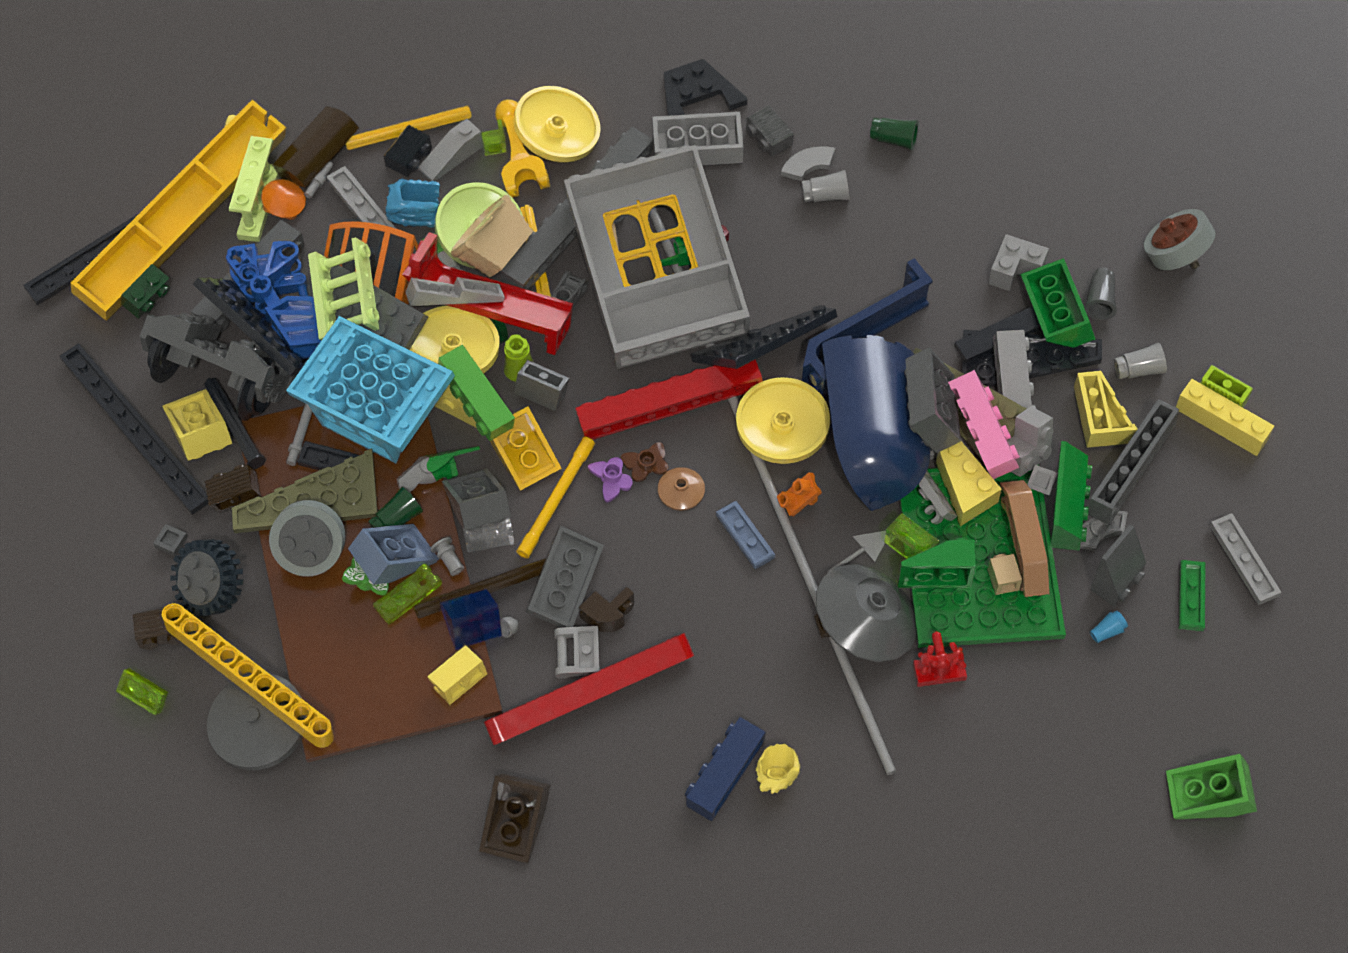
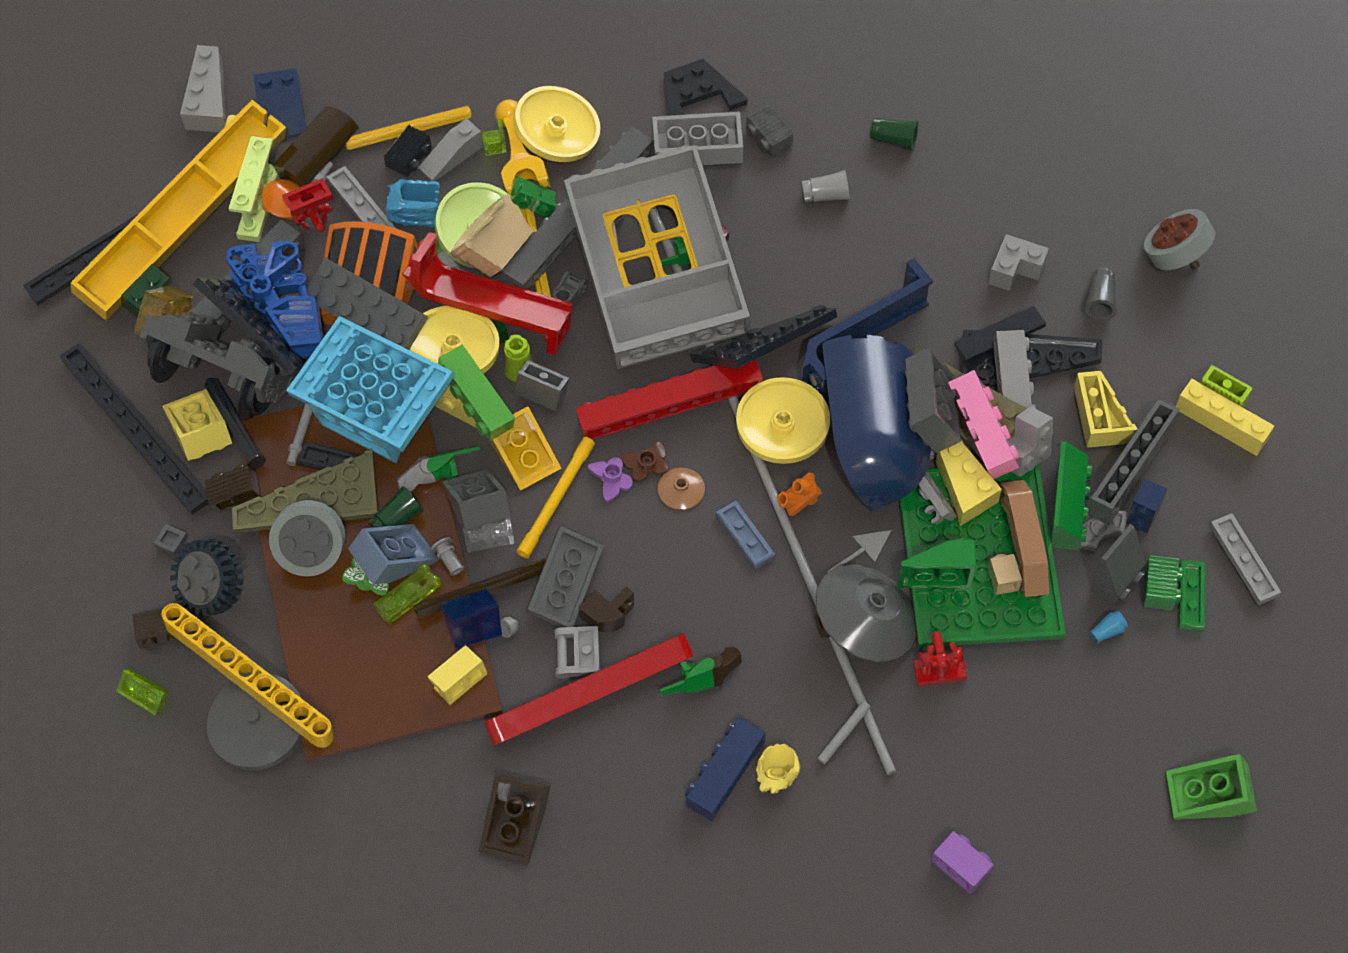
(162, 302): none -> clear yellow brick
(205, 95): none -> light grey wedge
(282, 98): none -> dark blue slope
(308, 202): none -> red piece
(323, 288): yellowish green fence -> none
(463, 291): light grey slope -> none
(533, 197): none -> green bracket
(705, 673): none -> green animal
(807, 161): light grey tile -> none
(843, 732): none -> light grey bar
(908, 537): clear neon green piece -> none
(962, 862): none -> medium lavender brick
(1042, 479): light grey plate -> none
(1058, 305): green slope -> none
(1141, 362): light grey plant -> none
(1146, 506): none -> dark blue brick
(1161, 582): none -> green brick

